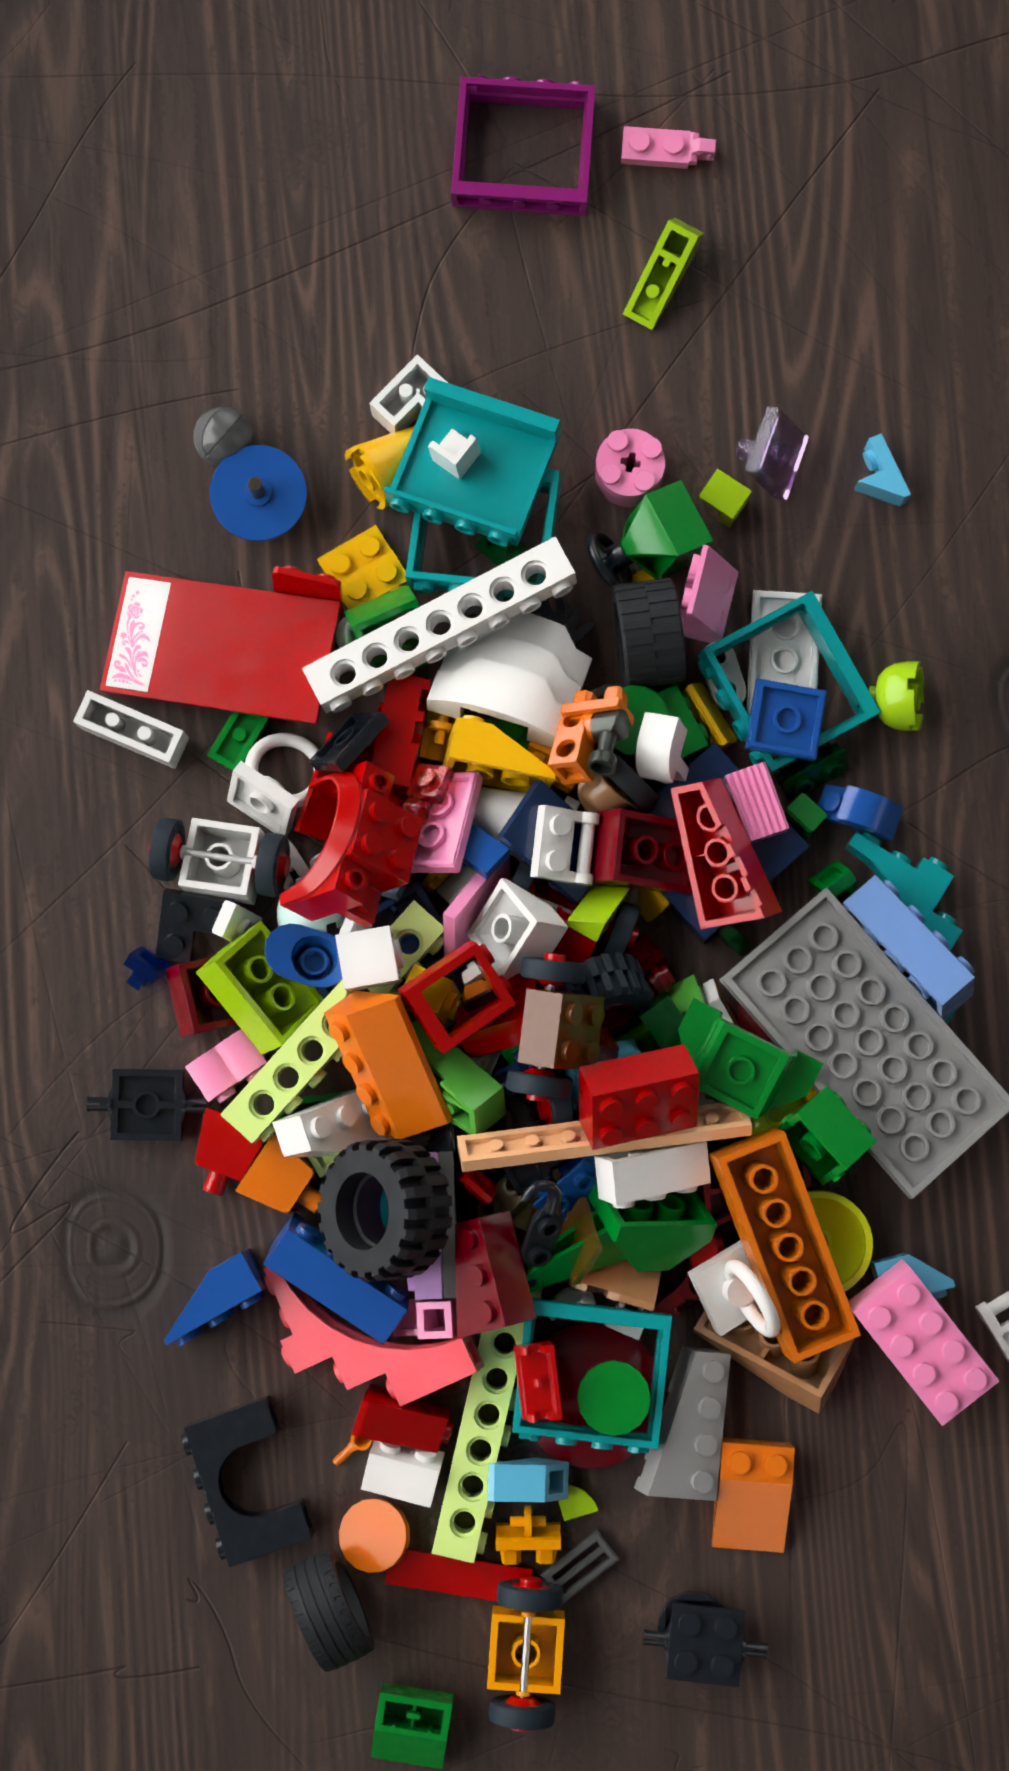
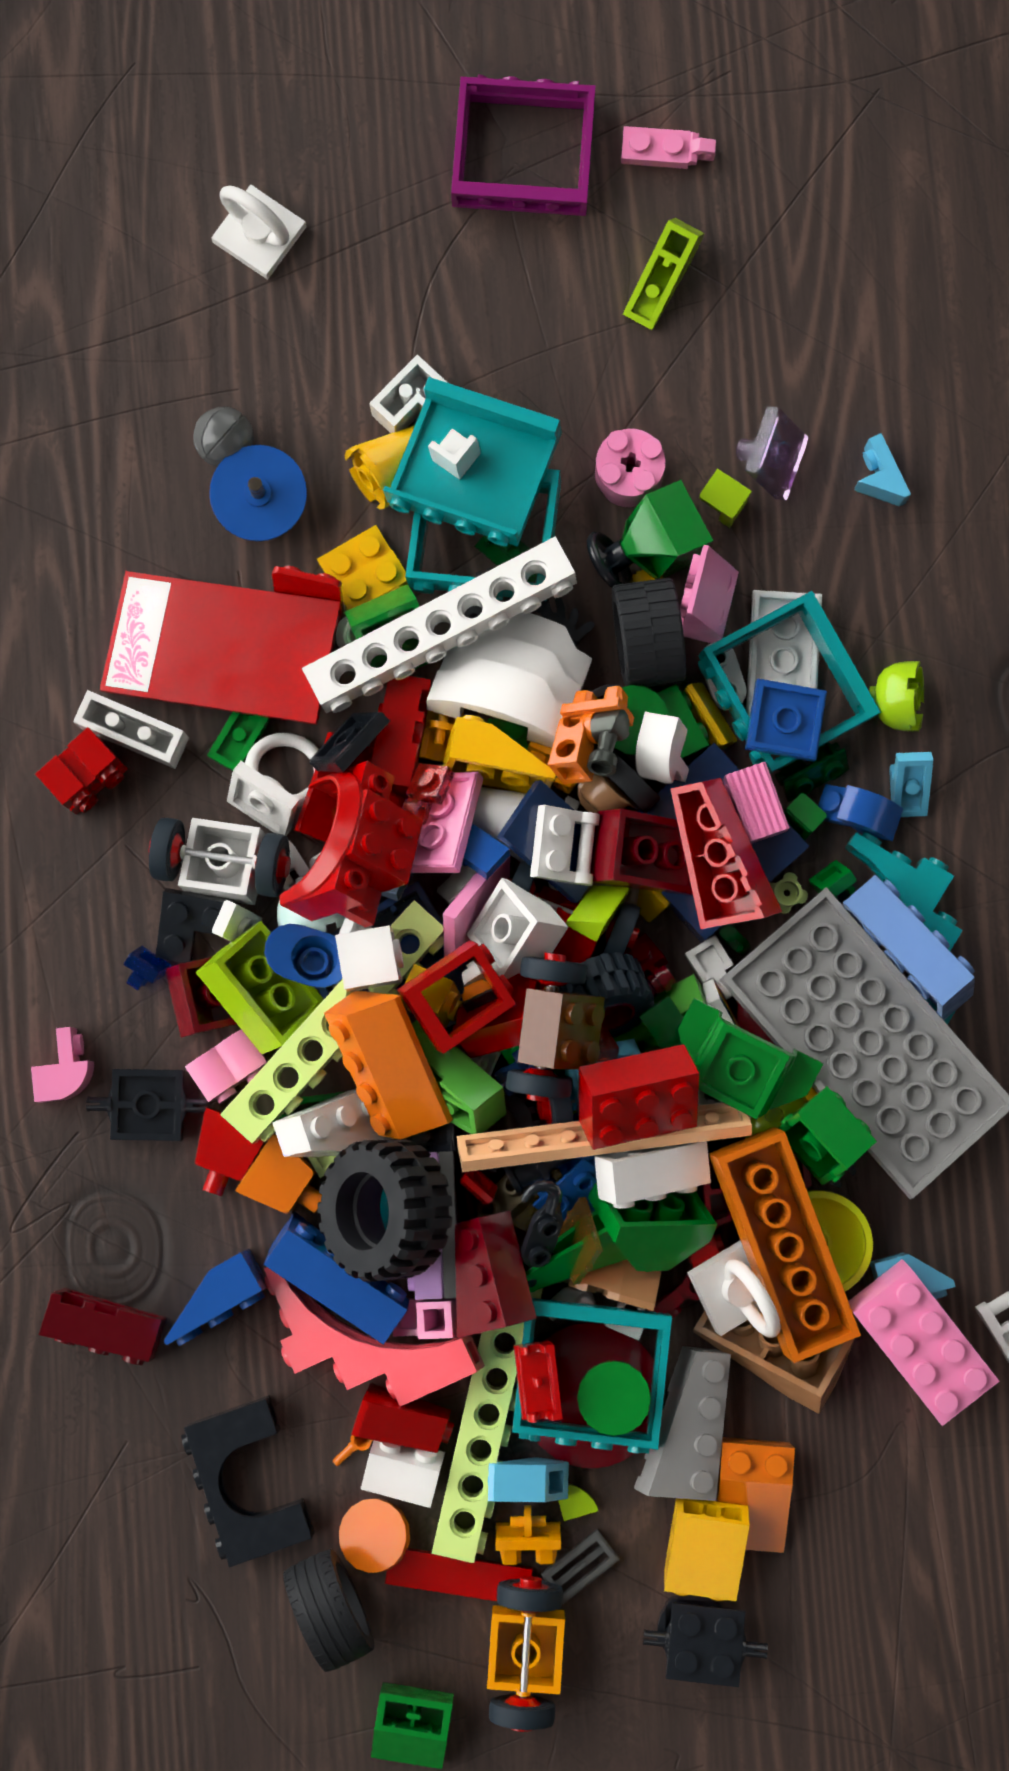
(68, 1077): none -> bright pink brick
(82, 772): none -> red brick
(102, 1326): none -> dark red wedge
(256, 229): none -> white tile
(433, 881): tile -> none
(706, 1549): none -> yellow brick
(710, 962): none -> white plate
(797, 894): none -> yellowish green plate
(911, 782): none -> medium azure slope

